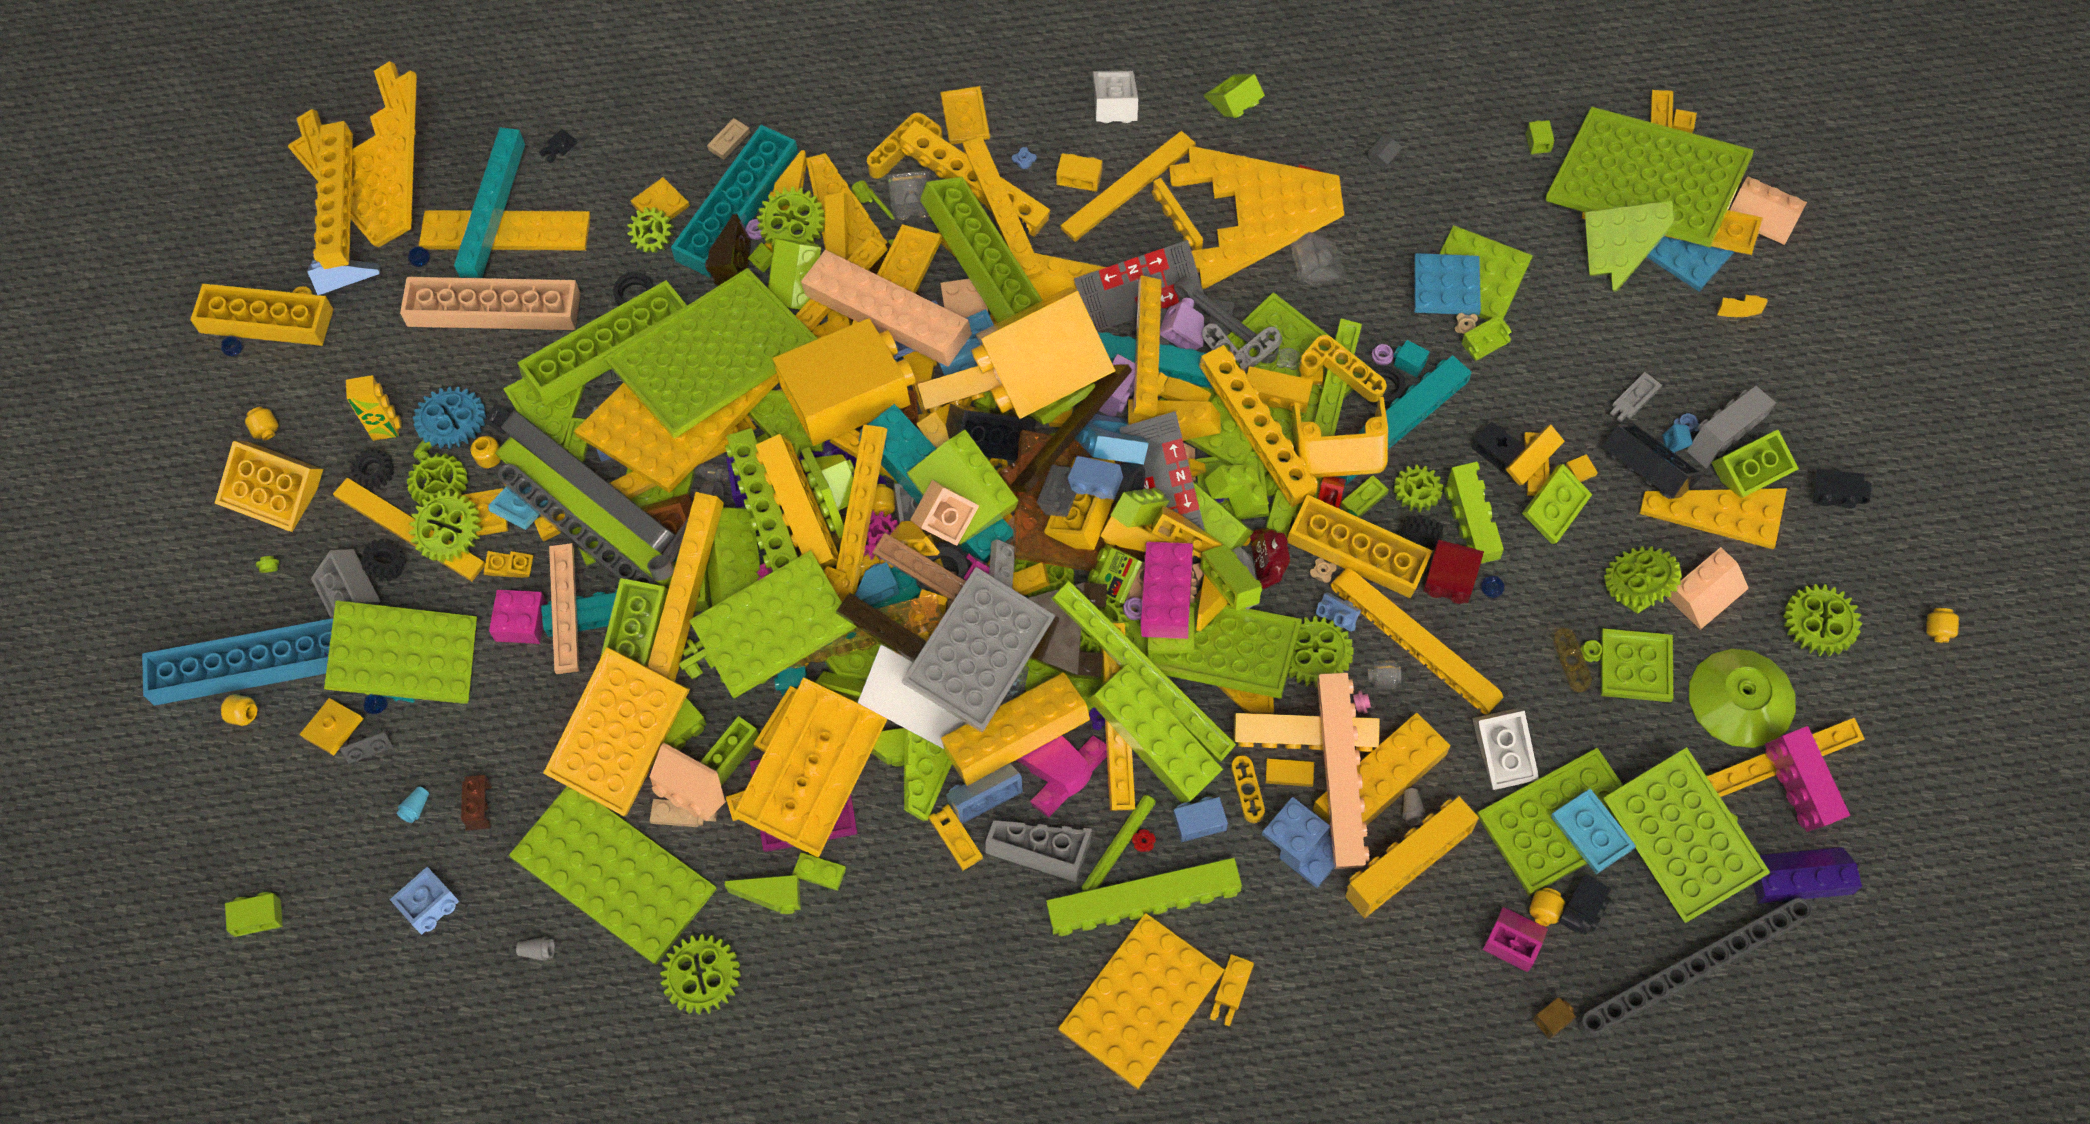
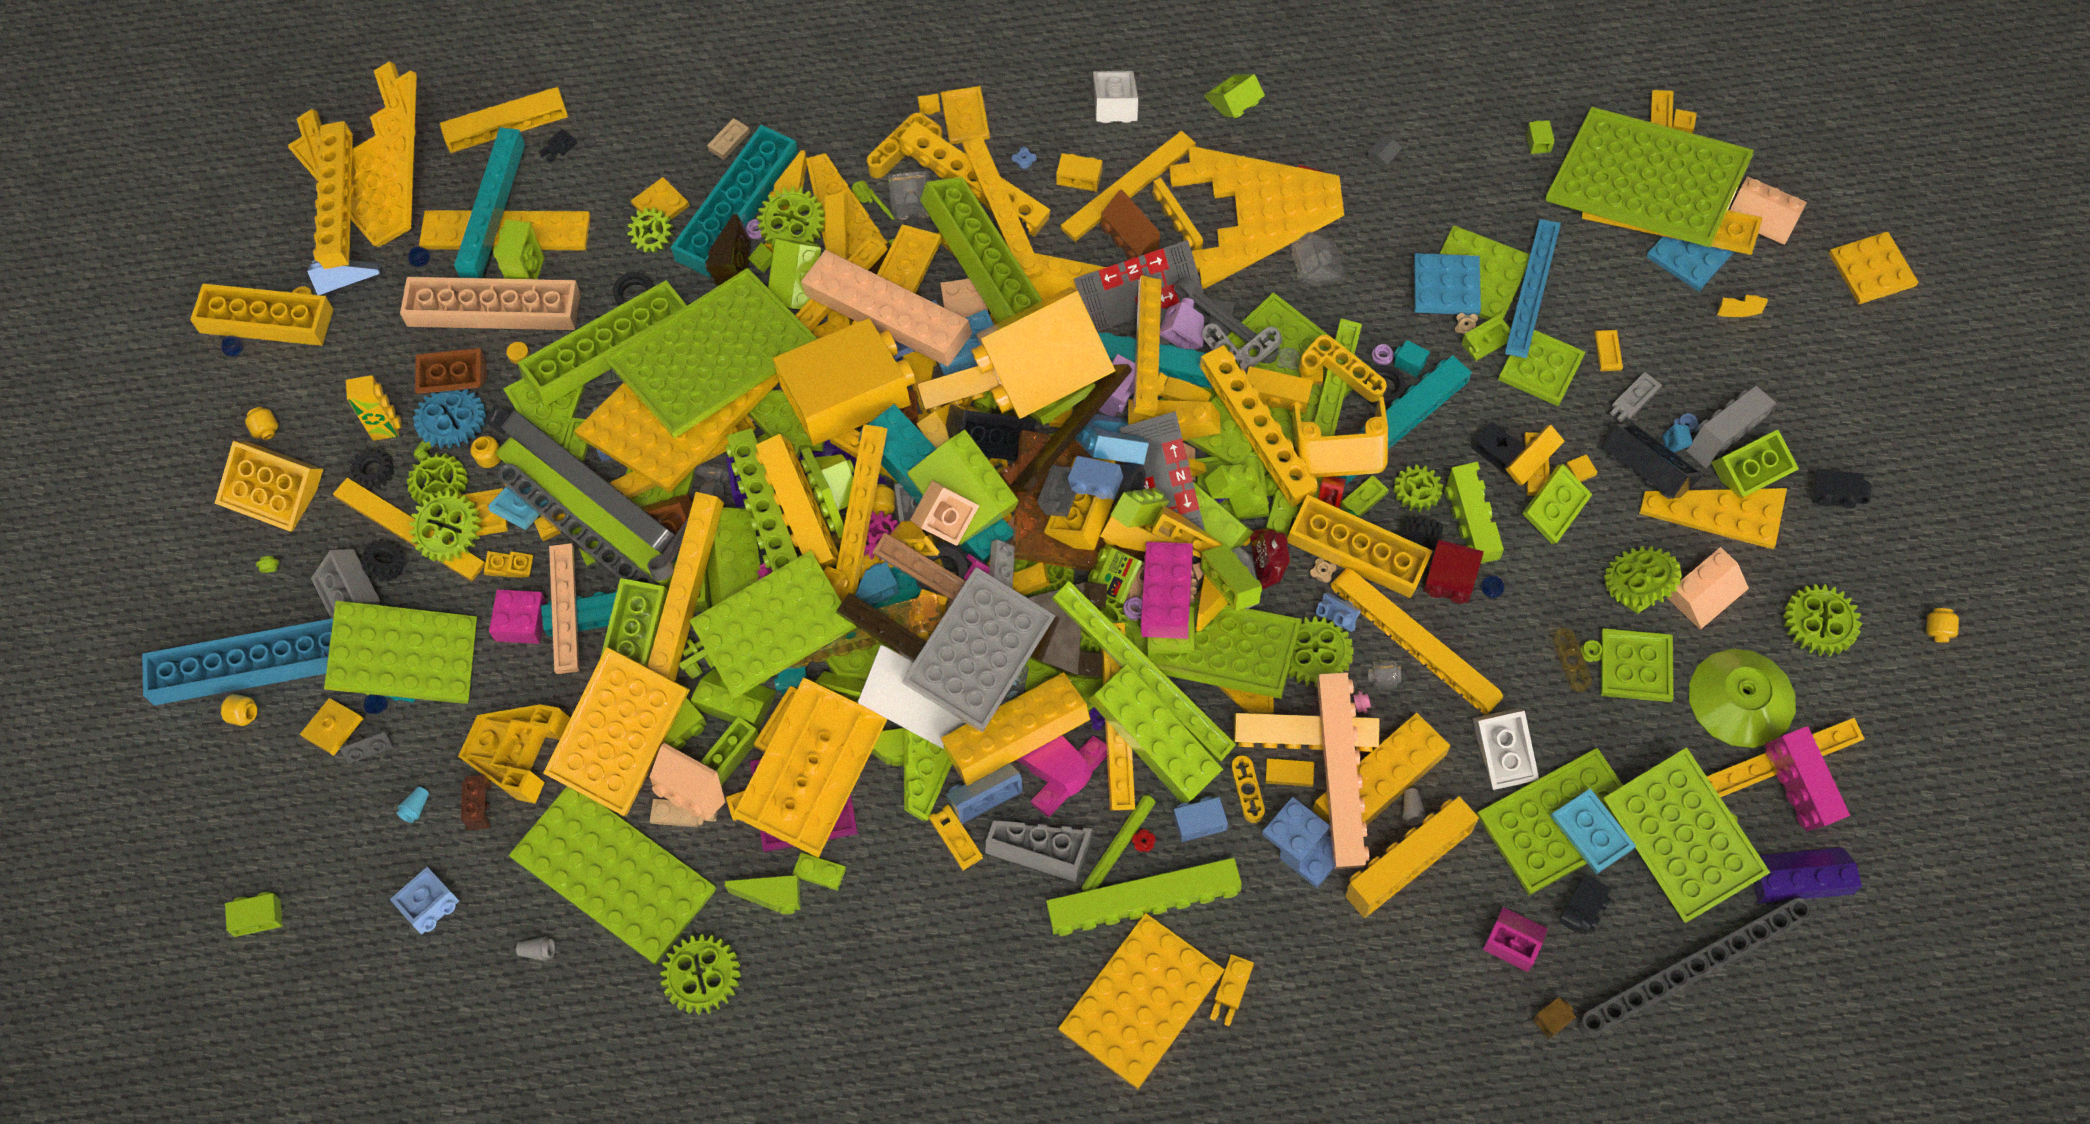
(450, 371): none -> dark orange slope
(507, 744): none -> yellow wedge
(516, 114): none -> yellow brick
(517, 351): none -> yellow tile
(518, 251): none -> lime brick
(715, 699): none -> lime slope
(929, 104): none -> yellow plate
(1129, 227): none -> dark orange slope
(1533, 288): none -> dark azure plate
(1545, 370): none -> lime plate
(1547, 906): yellow head -> none
(1608, 350): none -> yellow tile
(1624, 237): lime wing -> none
(1873, 267): none -> yellow plate

